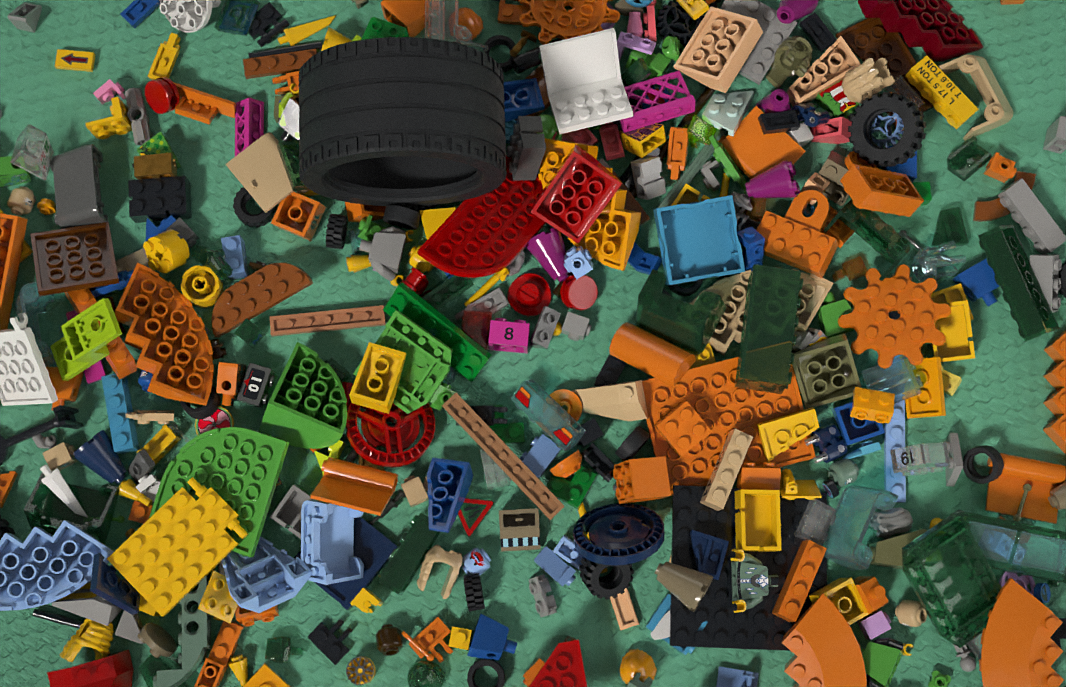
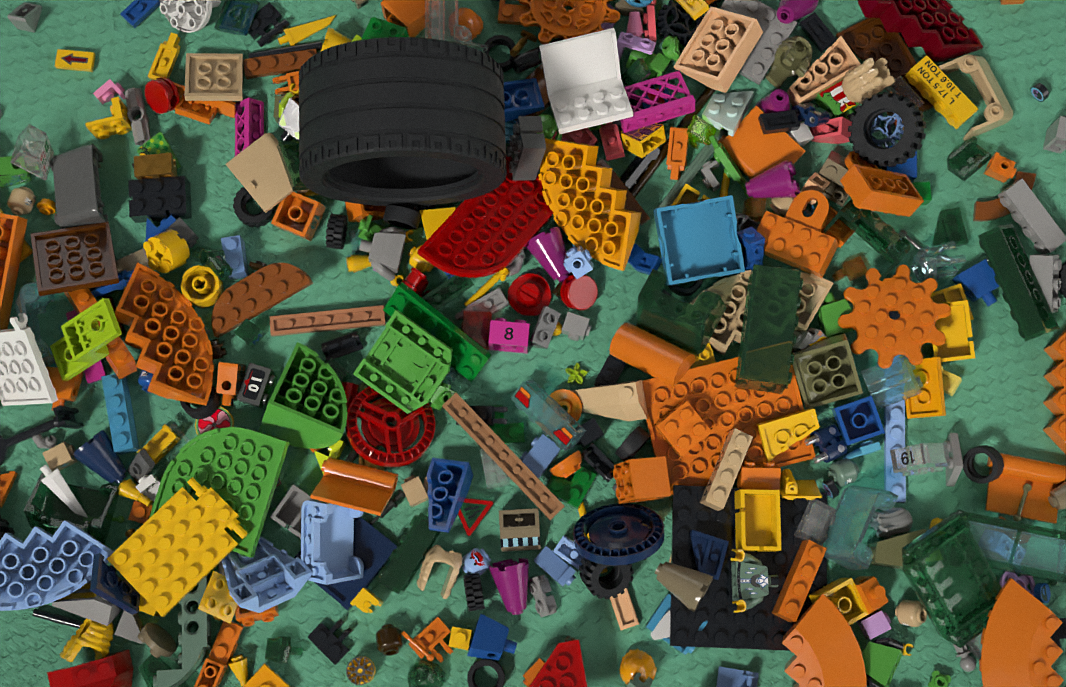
(146, 416): tan hinge -> none
(214, 77): none -> tan plate
(342, 346): none -> black hinge
(378, 378): yellow slope -> none
(512, 583): none -> magenta cone
(576, 194): red slope -> none
(576, 374): none -> lime plant
(647, 177): light grey brick -> none
(741, 202): light grey bracket -> none
(781, 205): none -> tan head
(872, 405): light orange bracket -> none
(1039, 92): none -> black tile

